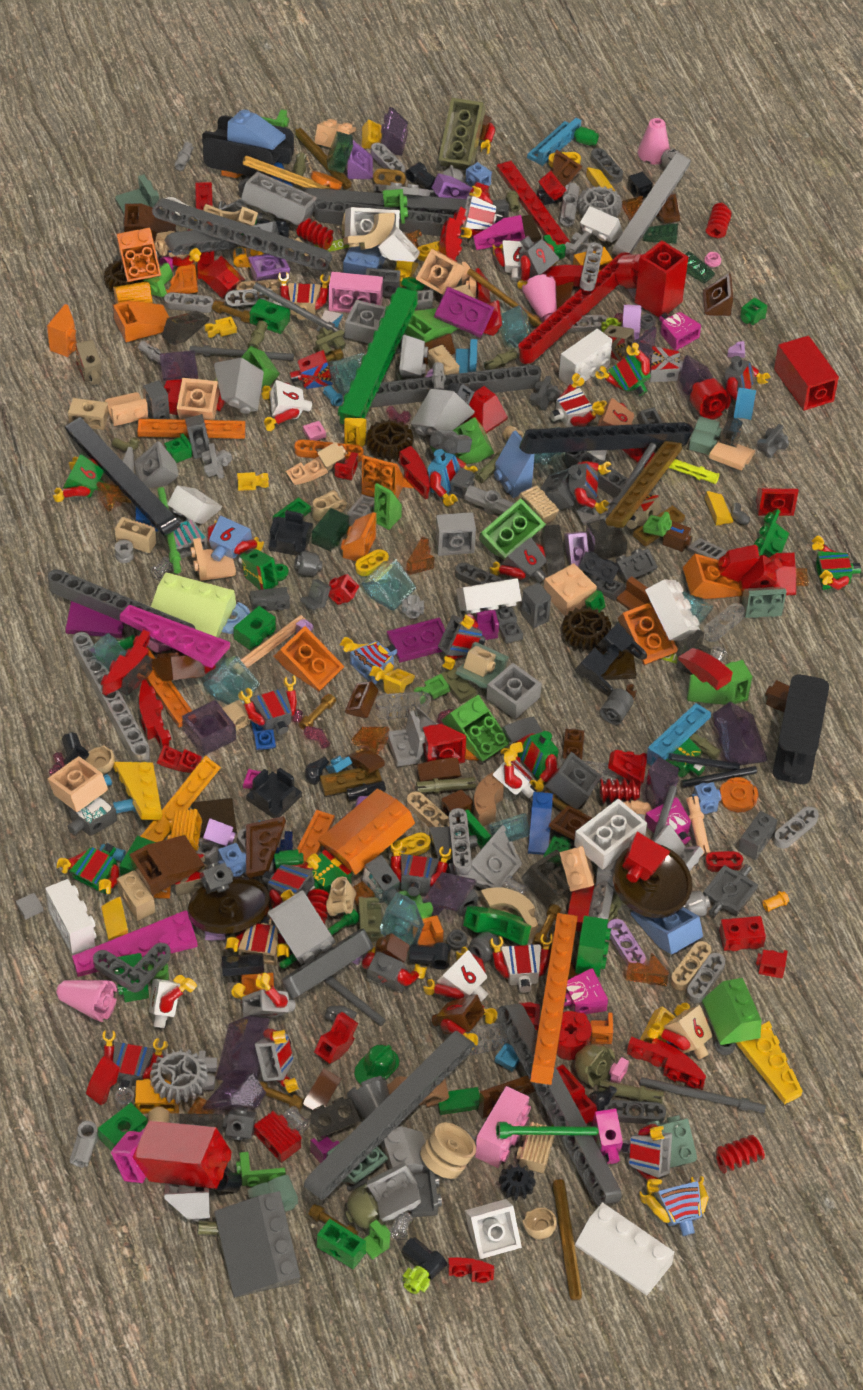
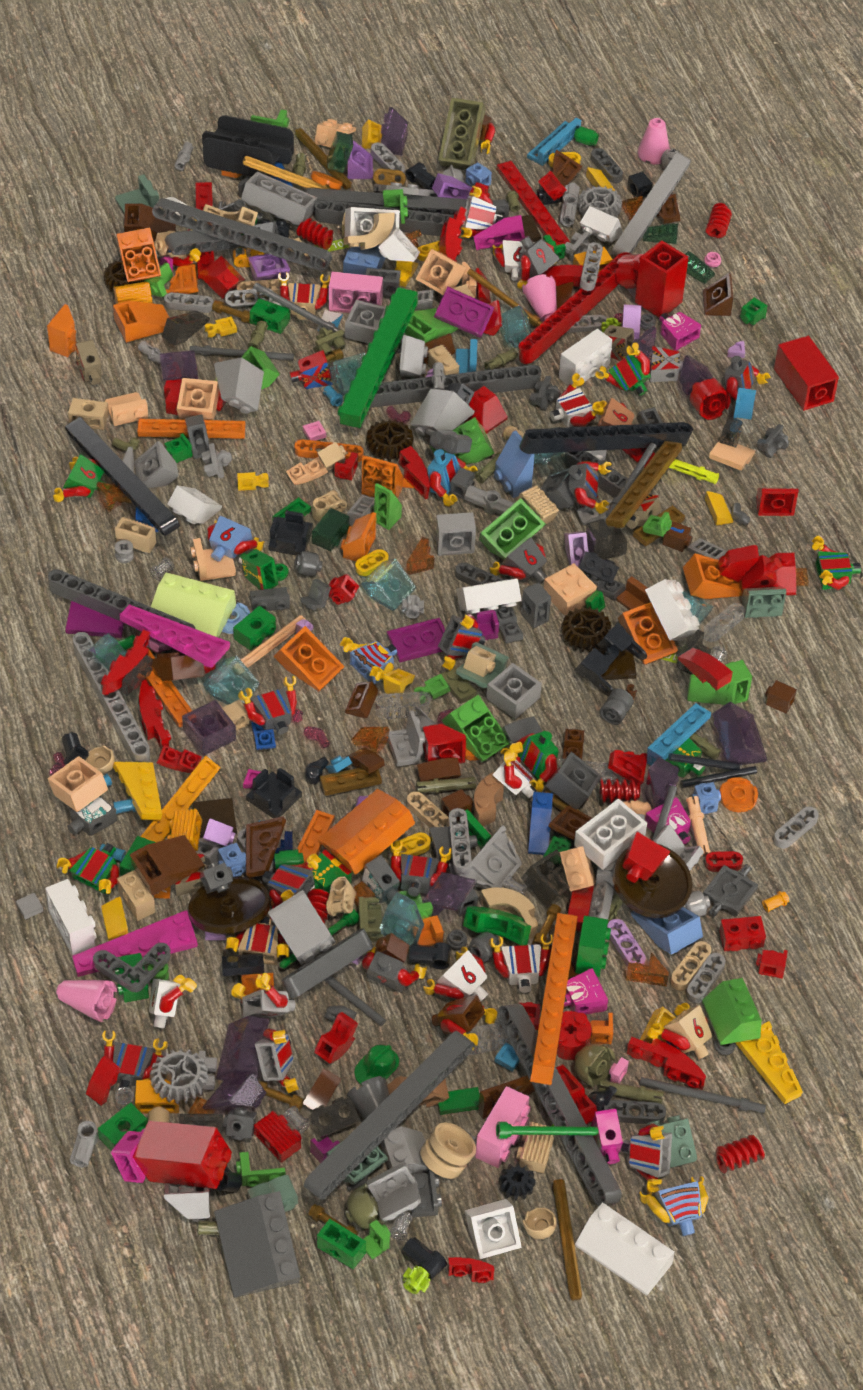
(156, 400): dark grey brick -> none
(174, 555): bright green bar -> none
(184, 537): light grey torso -> none
(253, 130): medium blue slope -> none
(286, 403): white torso -> none
(326, 703): pearl gold bar -> none
(355, 431): yellow slope -> none
(364, 790): black axle -> none
(412, 284): green plate -> none
(516, 827): clear light blue slope -> none
(553, 547): clear smoke slope -> none
(636, 565): dark grey bracket -> none
(705, 435): sand green brick -> none
(757, 835): dark grey brick -> none
(772, 536): green bracket -> none
(801, 729): black piece -> none

